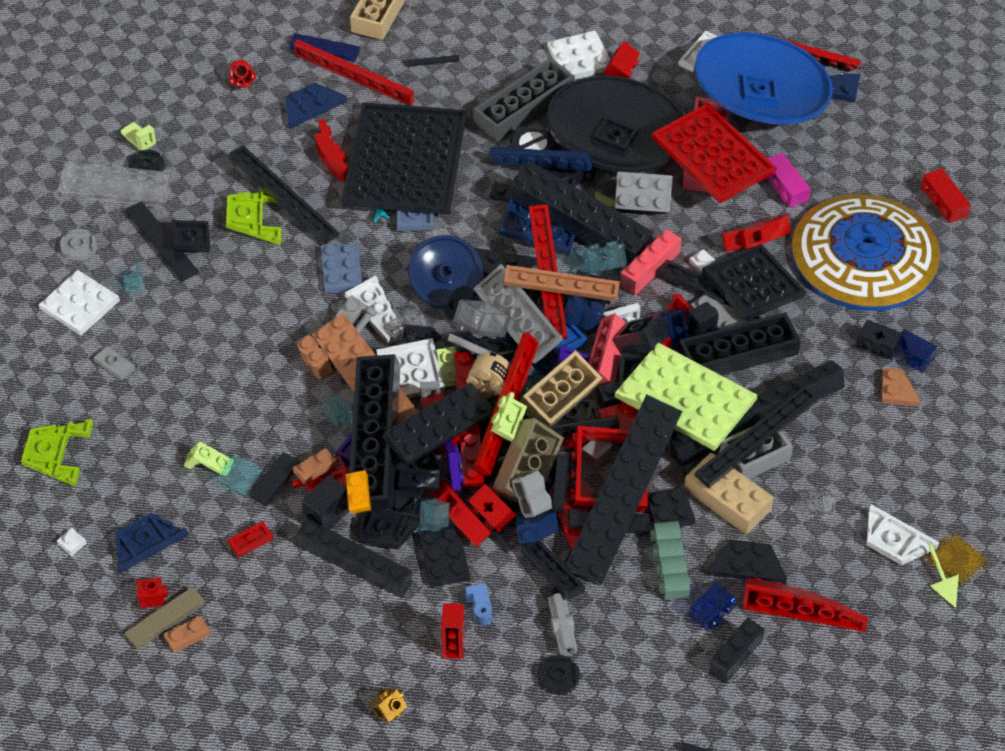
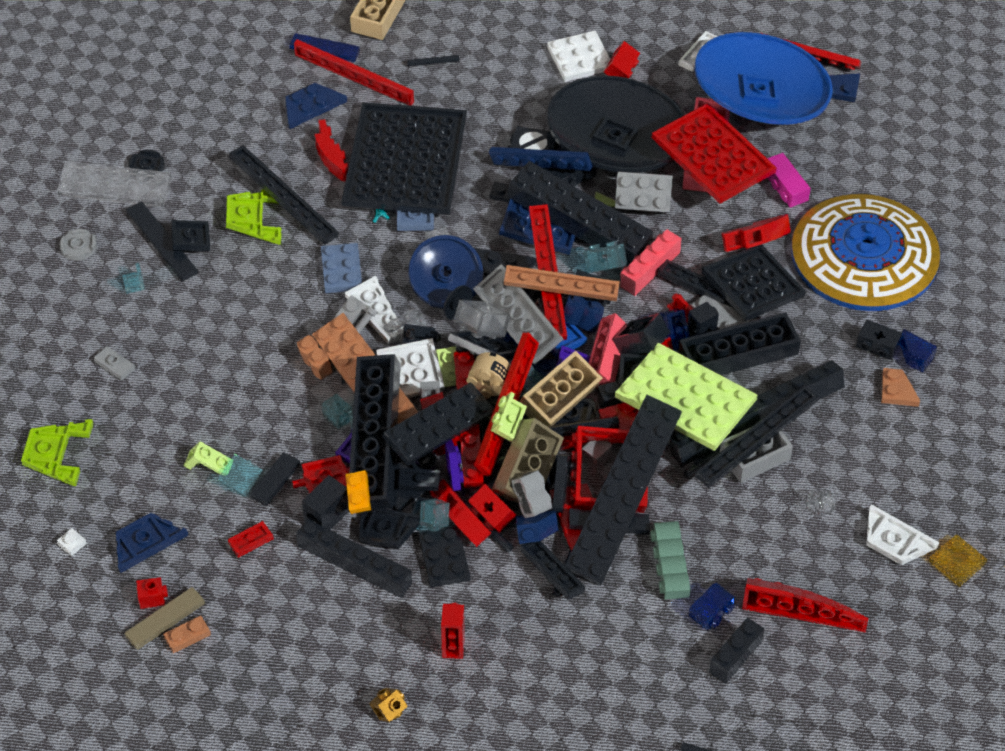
(79, 302): white plate -> none
(139, 137): yellowish green bracket -> none
(241, 74): red head -> none
(315, 466): nougat plate -> none
(482, 606): medium blue leg -> none
(521, 100): dark grey brick -> none
(558, 675): black tile -> none
(562, 625): light grey piece -> none
(626, 313): white plate -> none
(670, 507): black plate -> none
(701, 260): white plate -> none
(731, 497): tan brick -> none
(748, 560): black wing -> none
(945, 195): red brick -> none
(947, 587): yellowish green piece -> none

